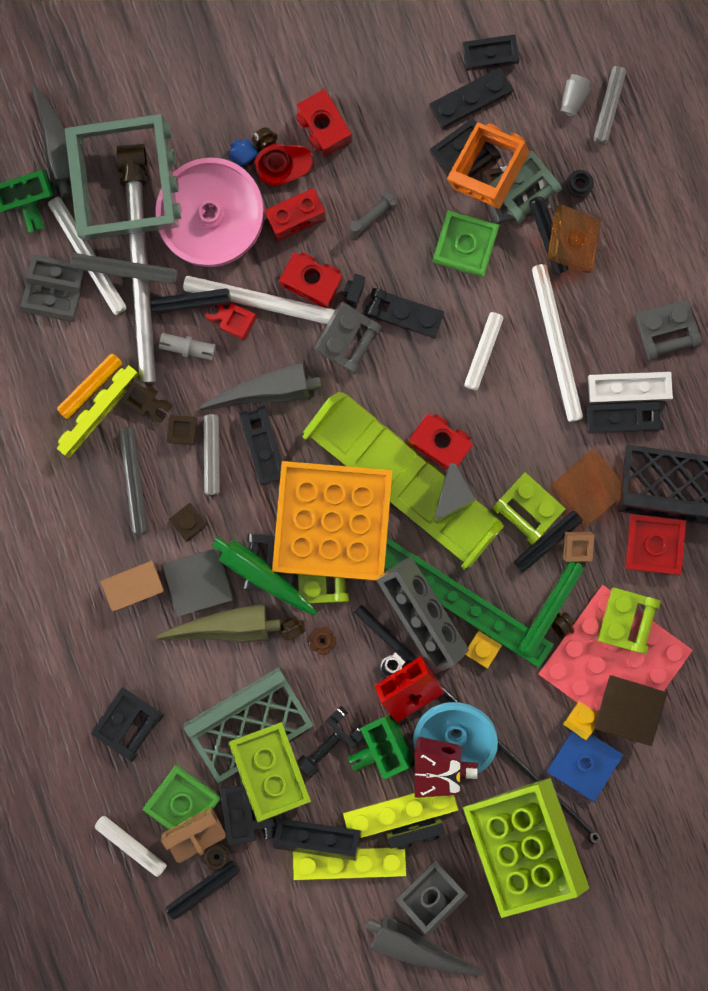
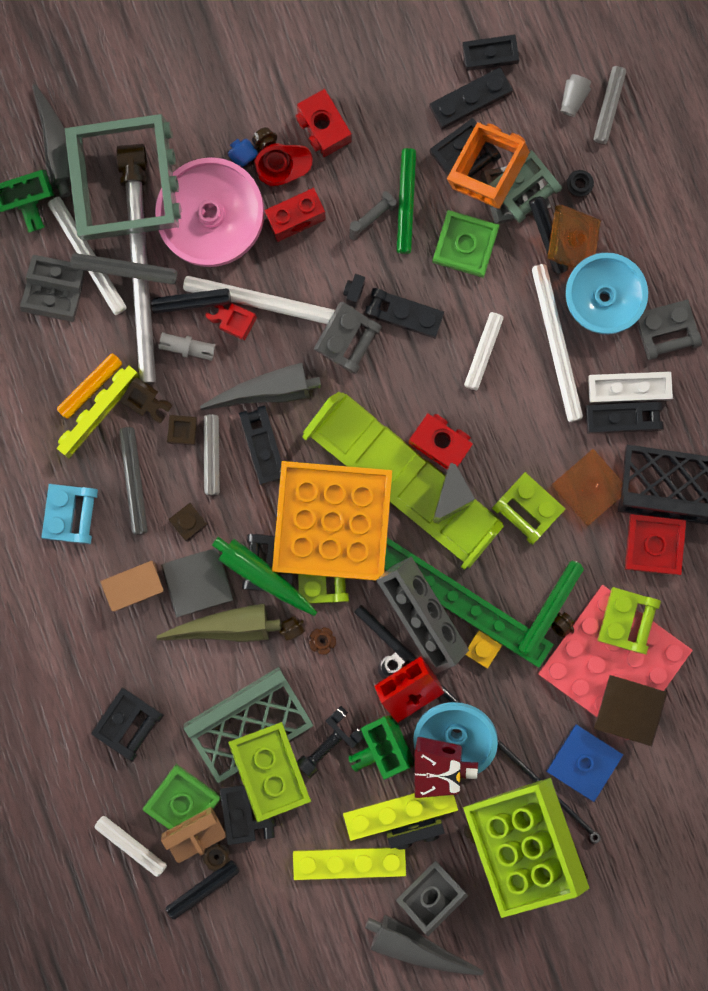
(60, 513): none -> medium azure plate
(317, 839): black plate -> none
(320, 293): red brick -> none
(406, 201): none -> green axle
(547, 541): black axle -> none
(578, 546): medium nougat plate -> none
(582, 720): yellow plate -> none
(612, 276): none -> medium azure dish

